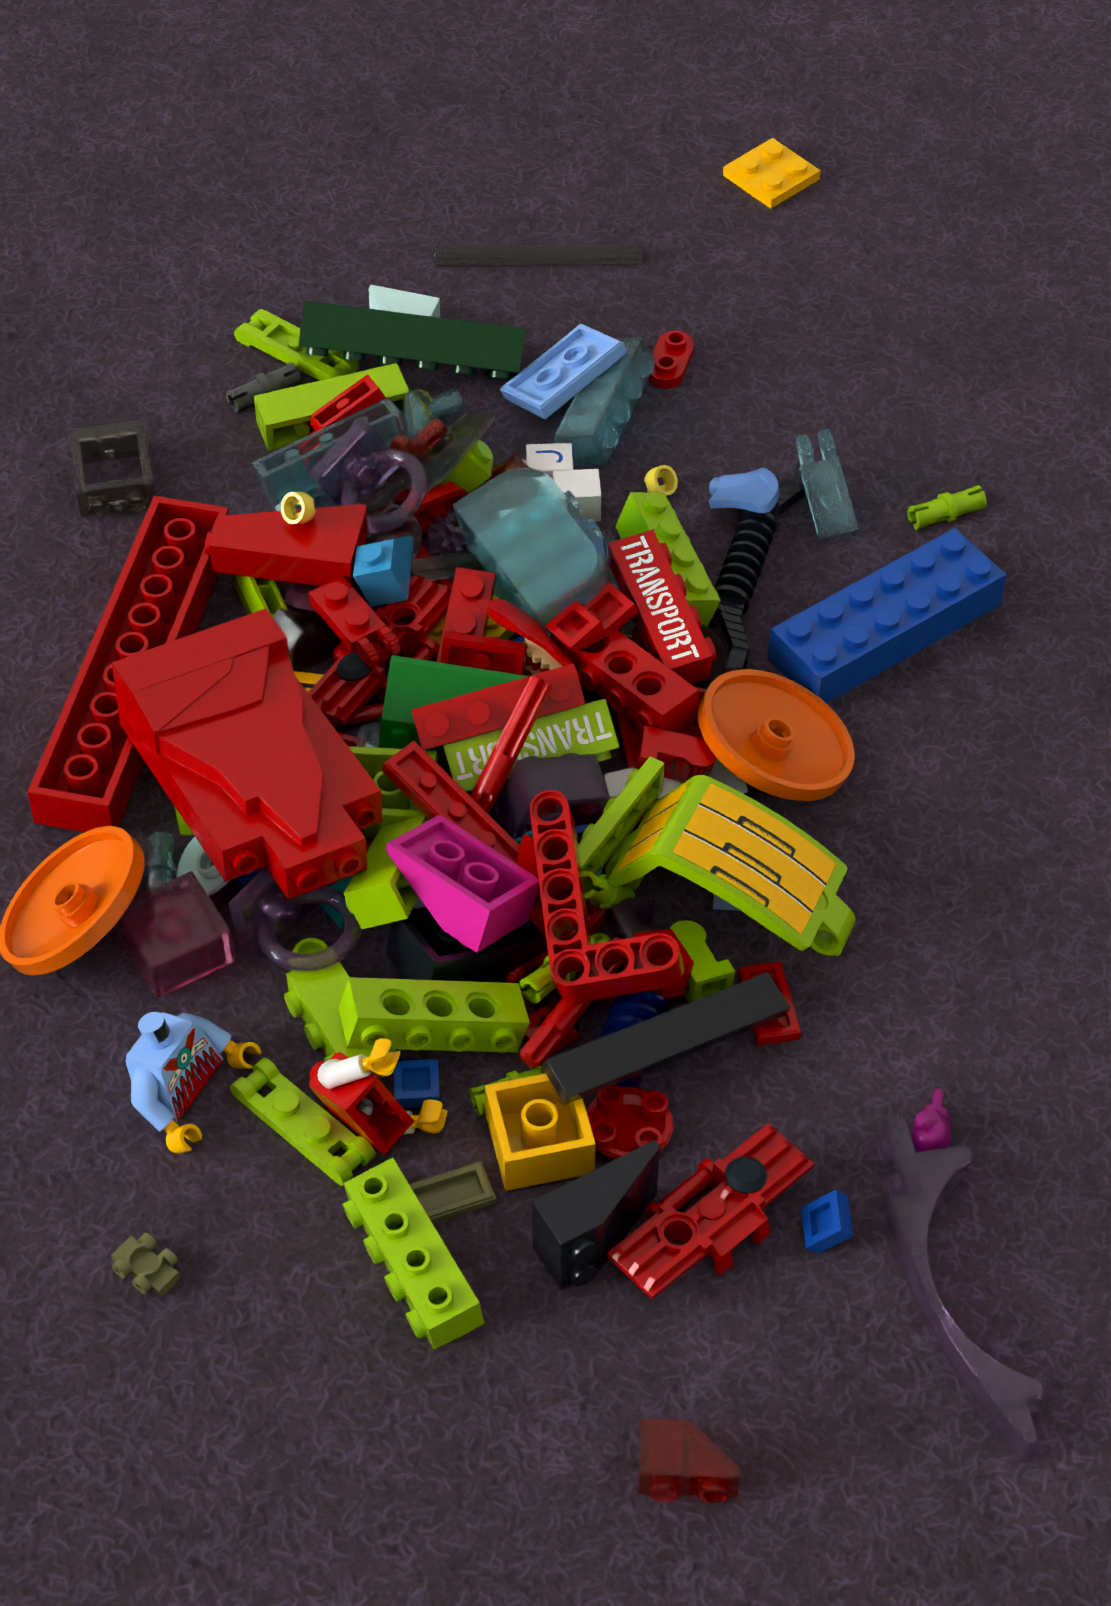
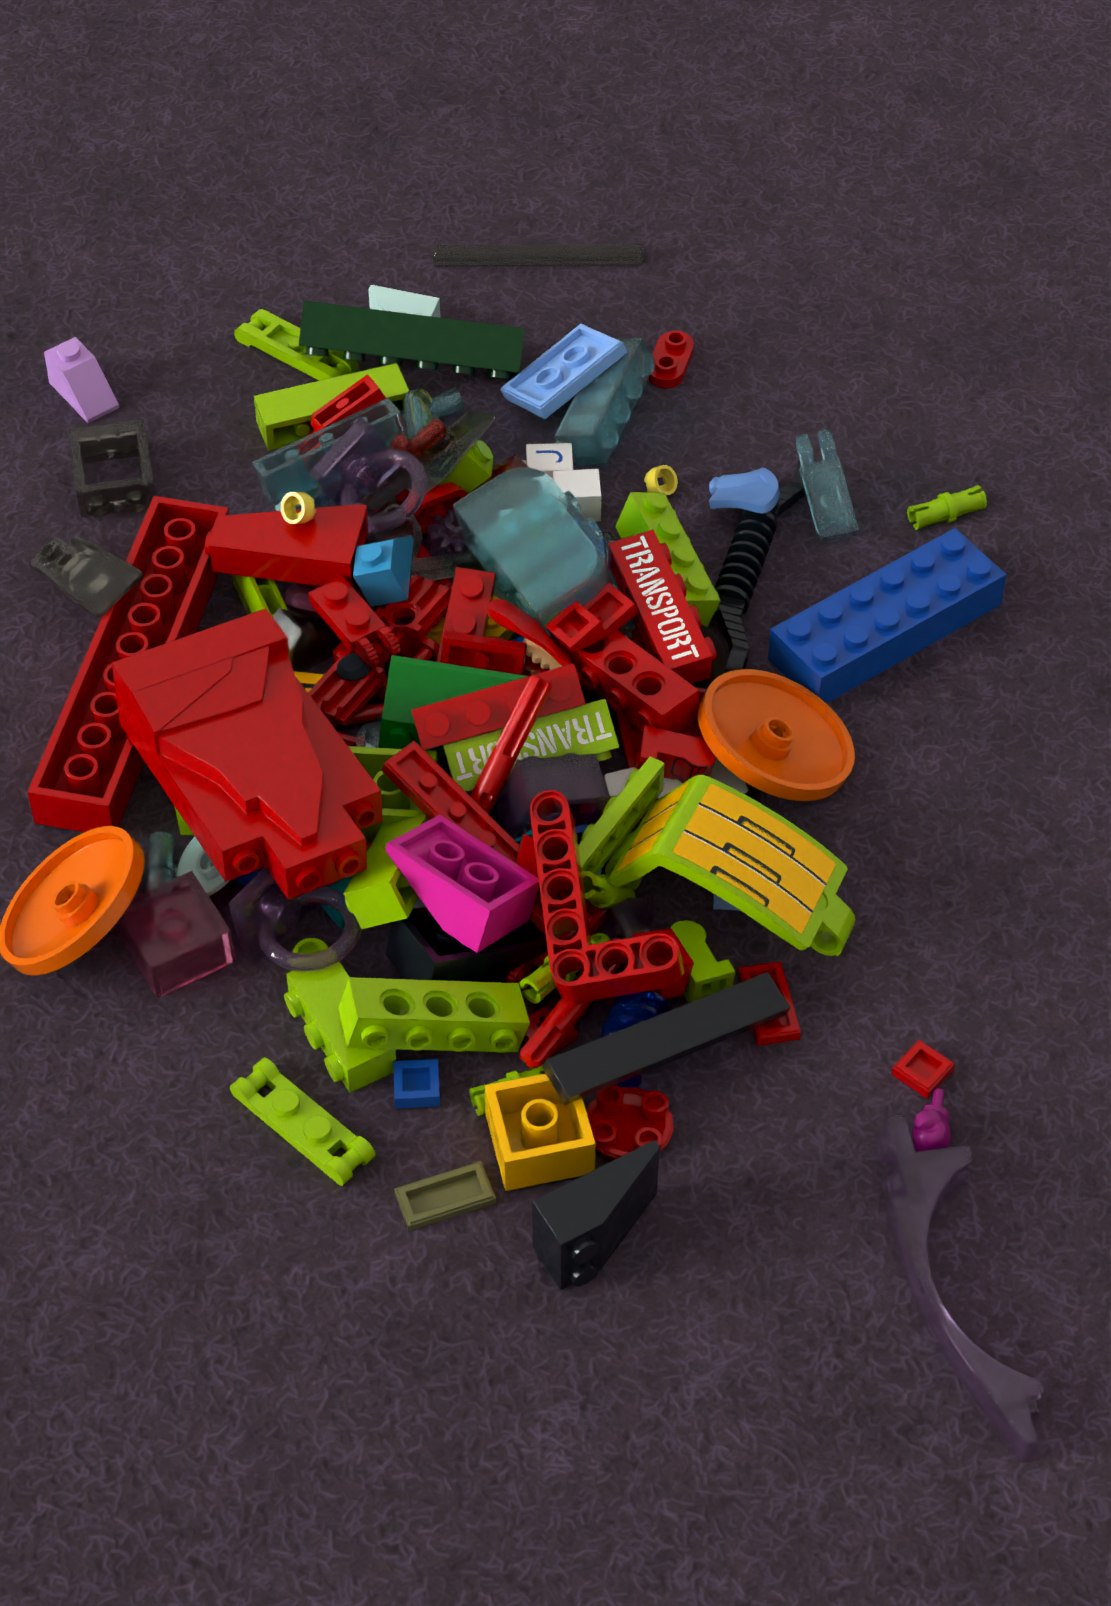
(80, 380): none -> lavender slope
(86, 573): none -> clear smoke piece
(146, 1267): olive piece -> none
(173, 1066): light blue torso -> none
(273, 381): dark grey pin -> none
(365, 1103): torso -> none
(413, 1253): lime brick -> none
(683, 1462): clear red slope -> none
(719, 1221): red piece -> none
(771, 173): yellow plate -> none
(826, 1221): blue plate -> none
(923, 1069): none -> red tile

